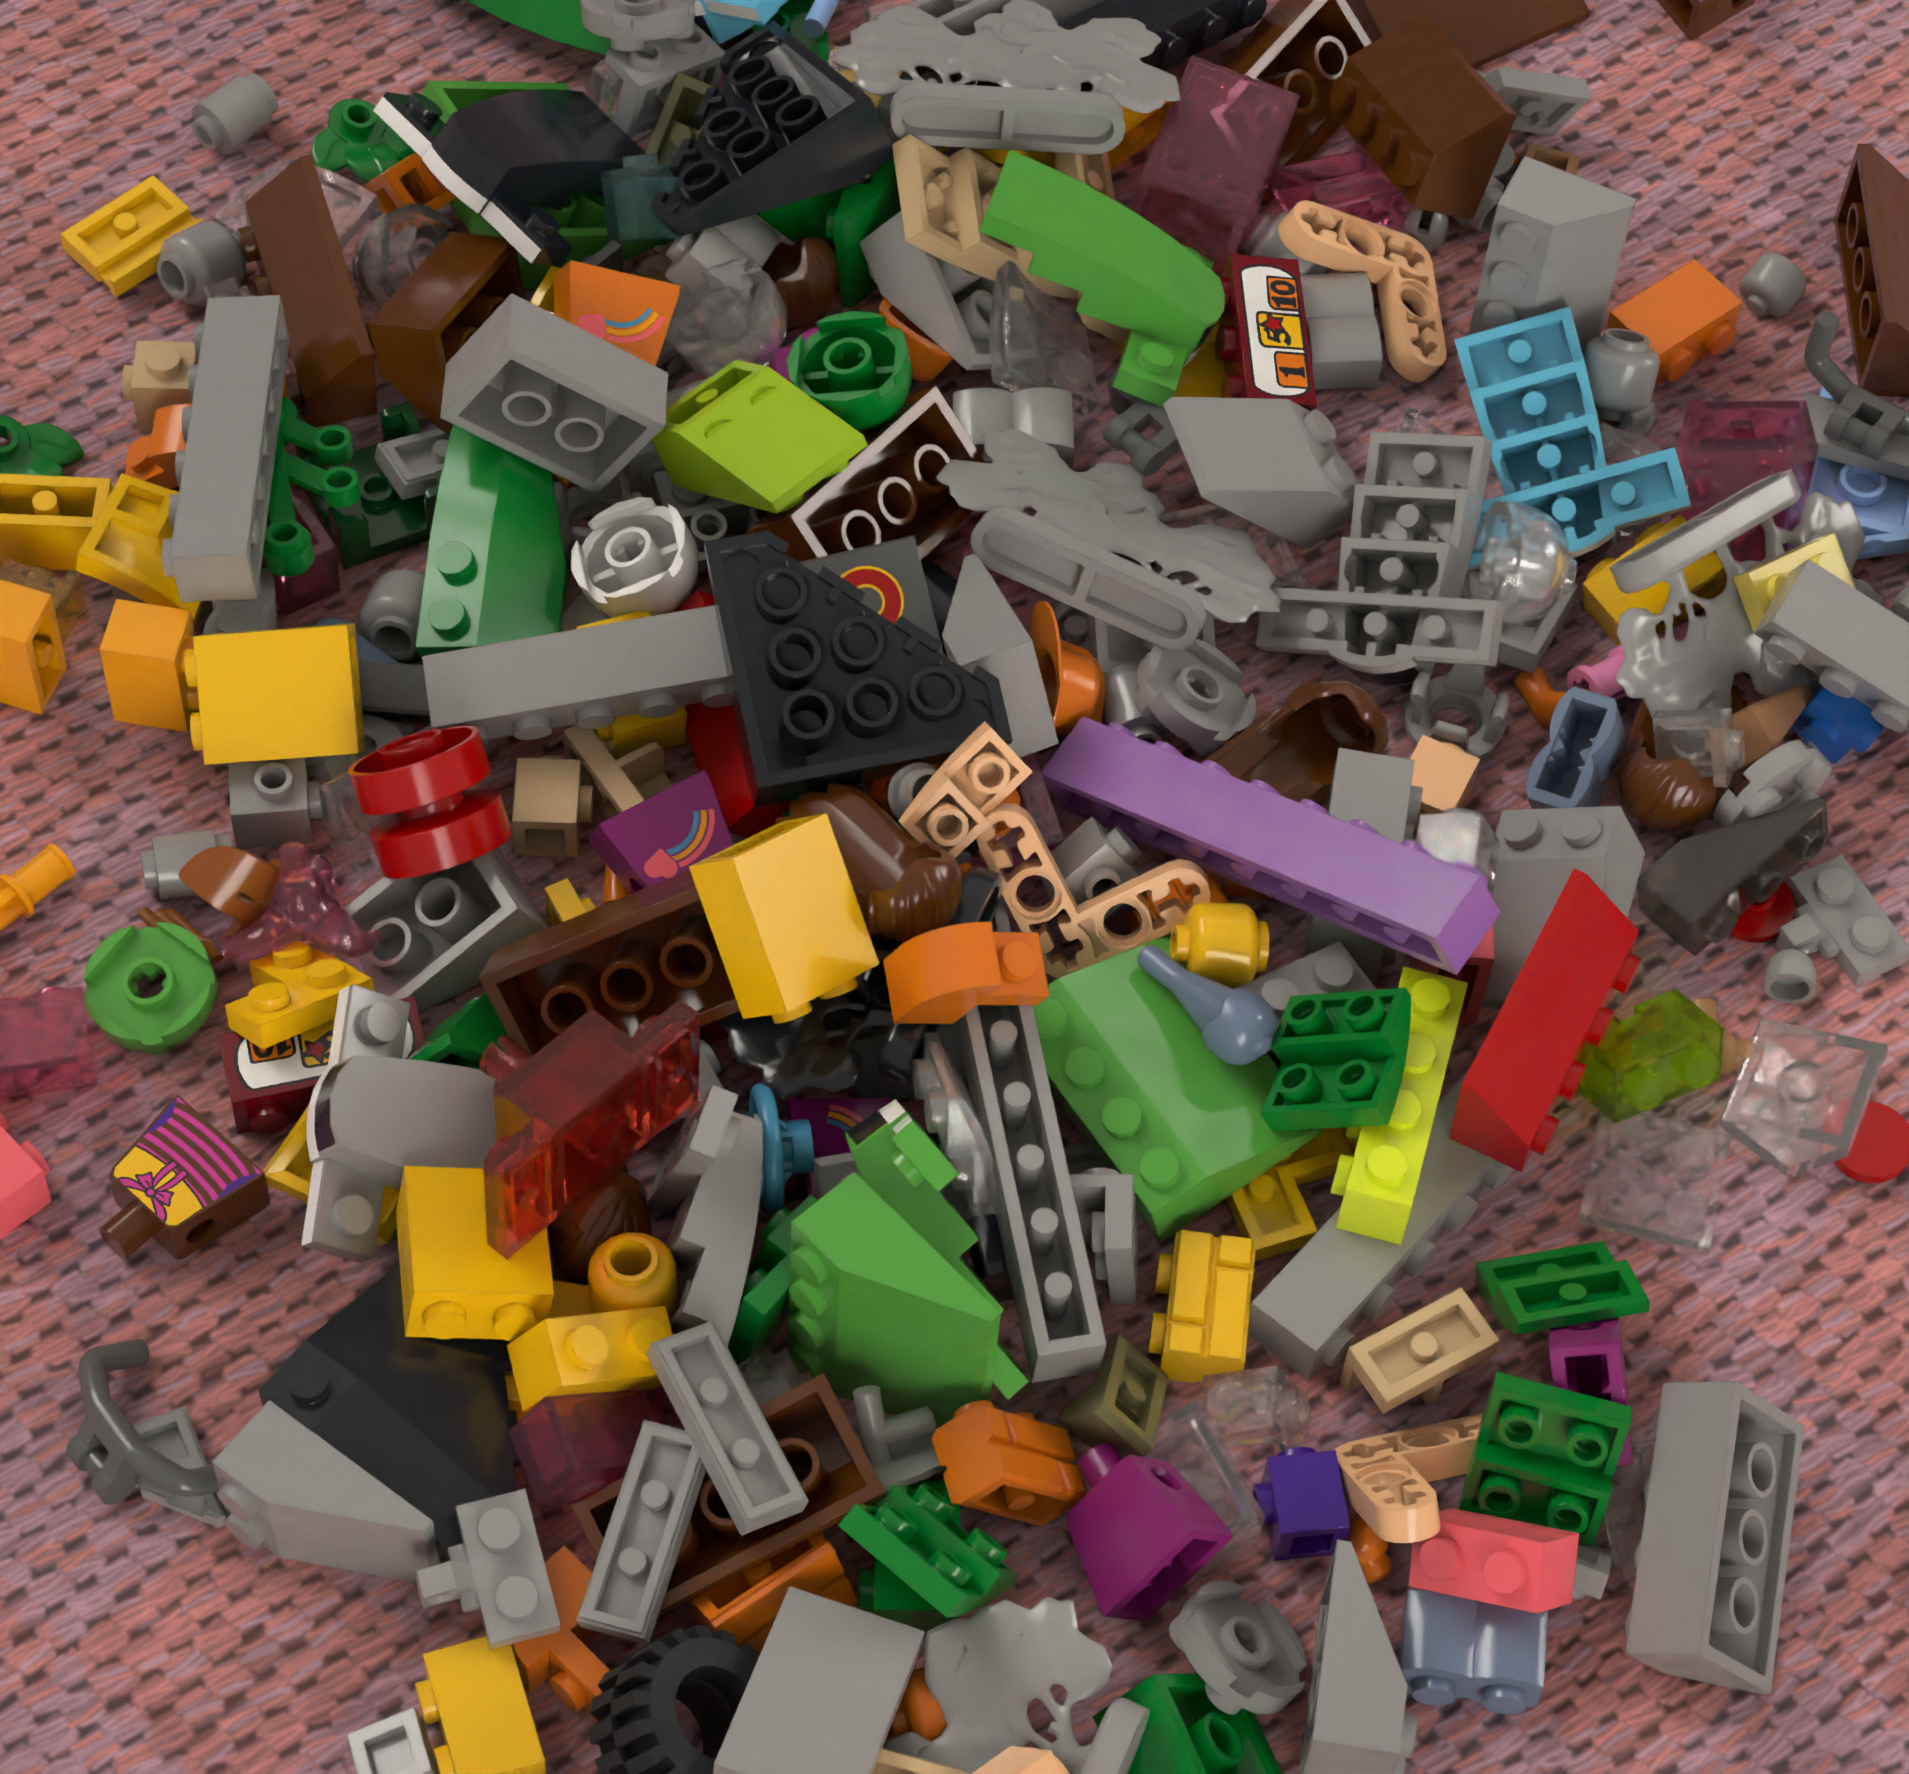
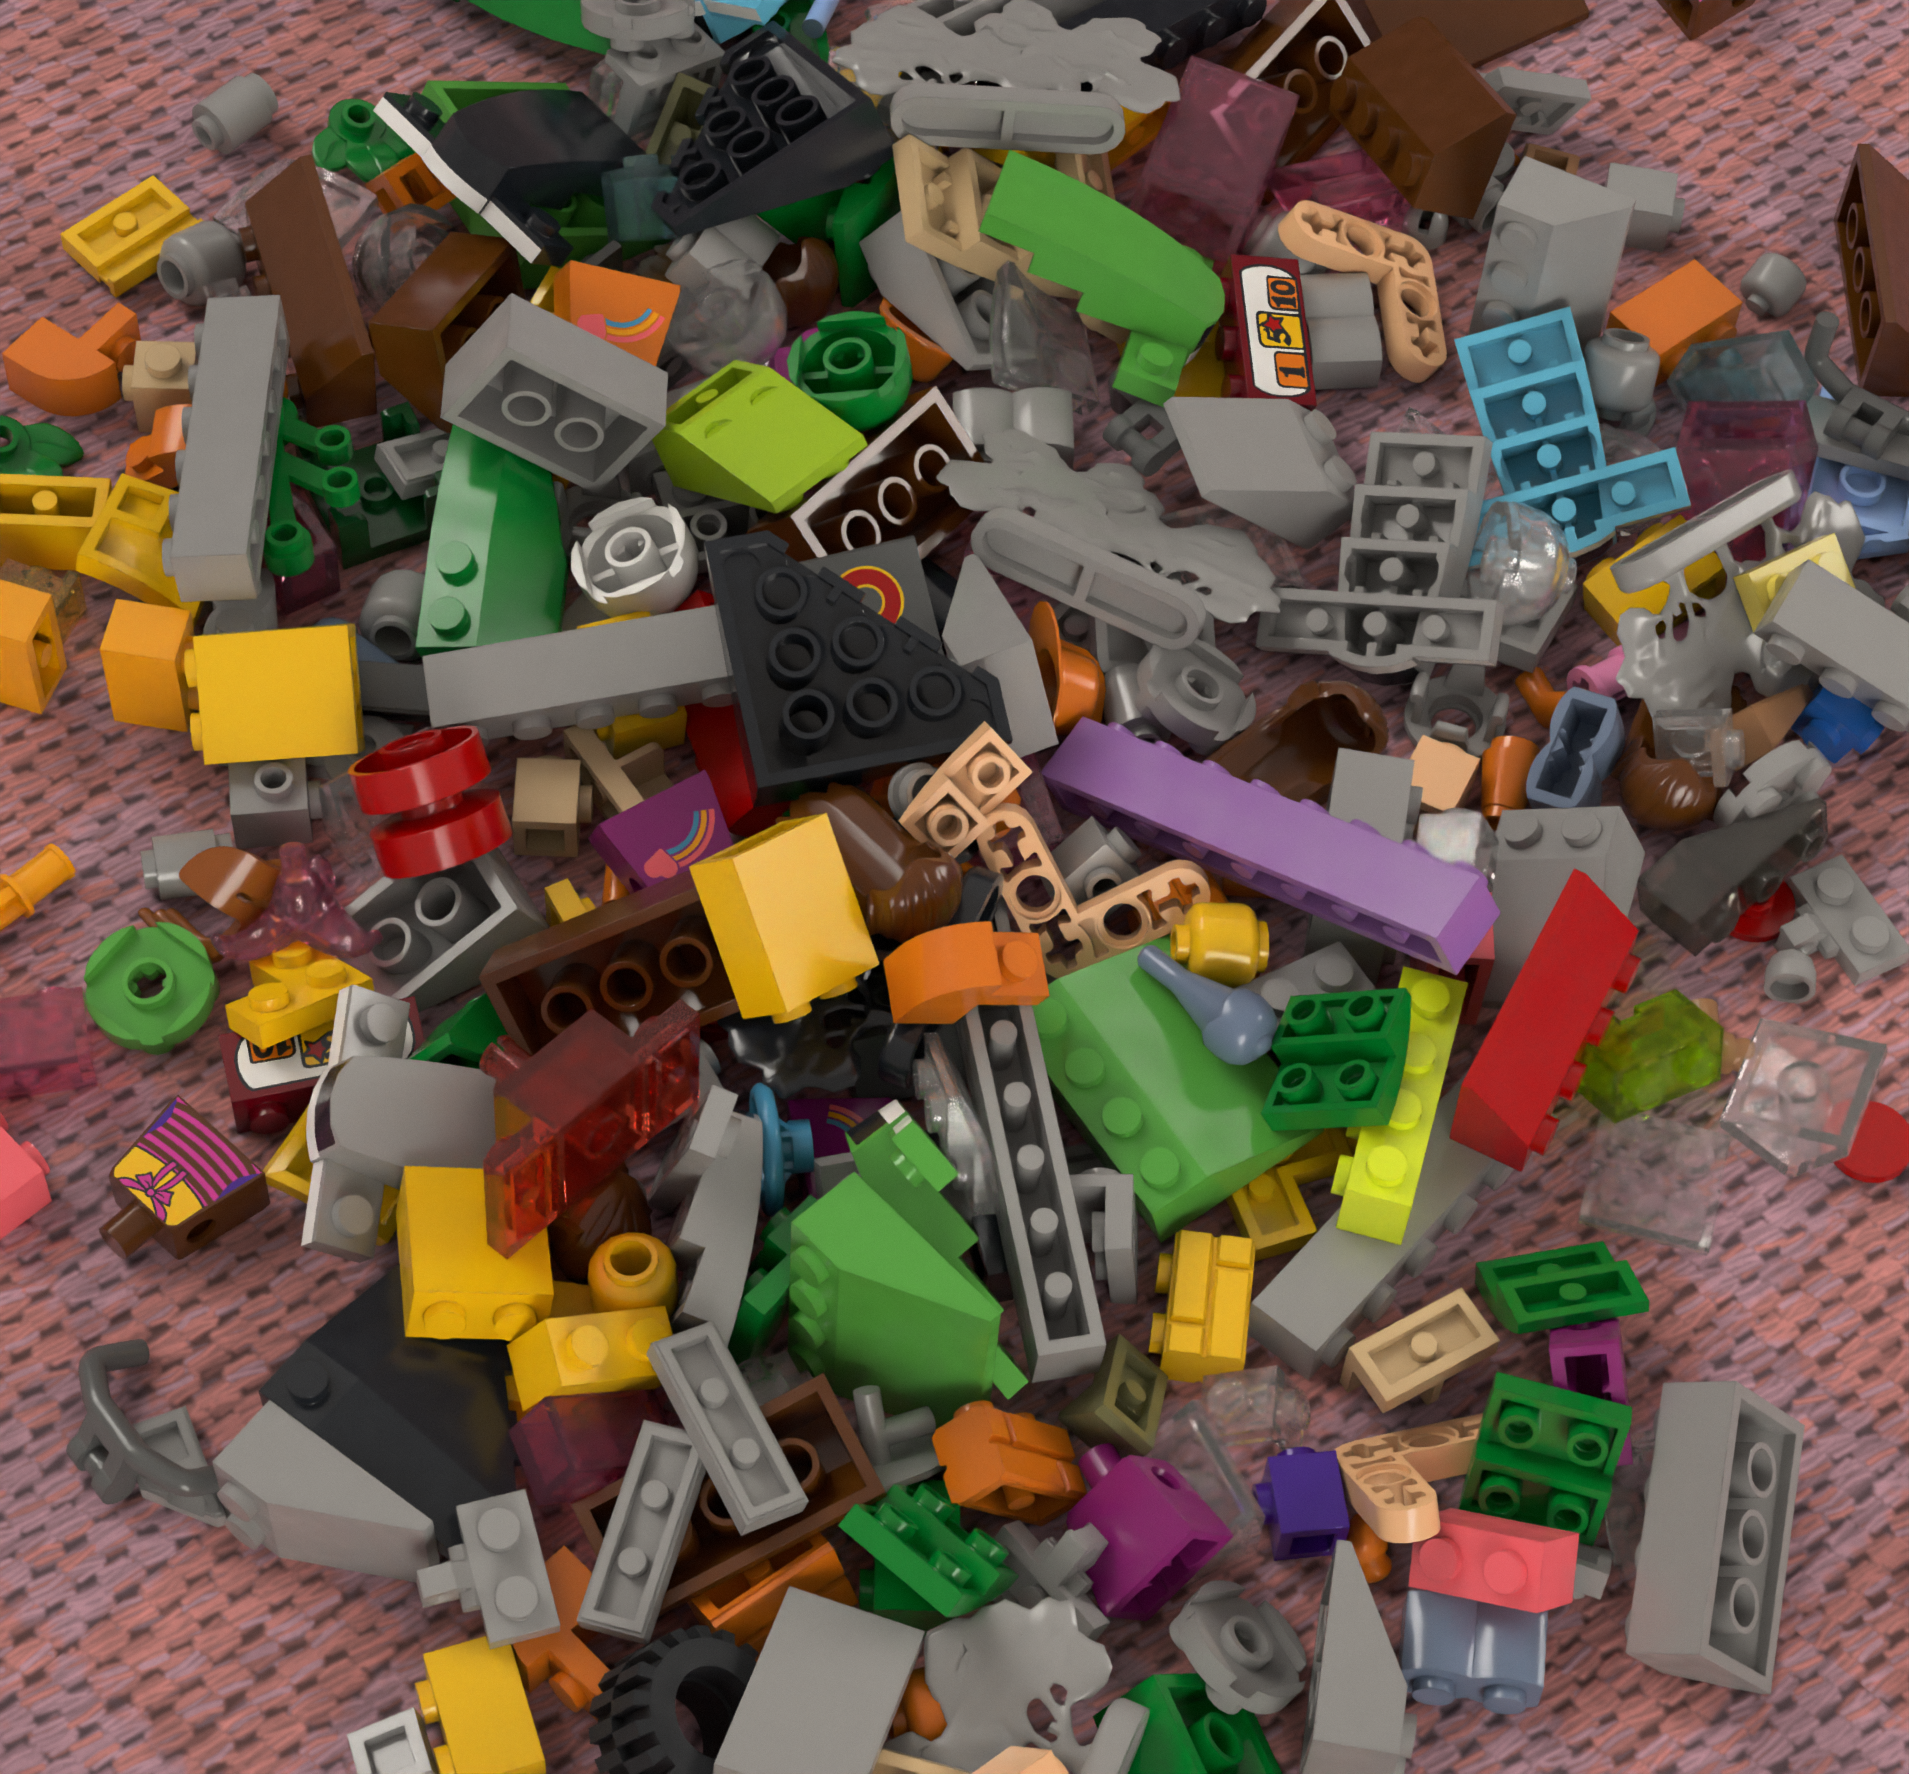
(72, 373): none -> orange brick
(1054, 1571): none -> light grey hinge
(1505, 776): none -> orange cone
(1655, 207): none -> light grey brick
(1743, 370): none -> clear light blue brick

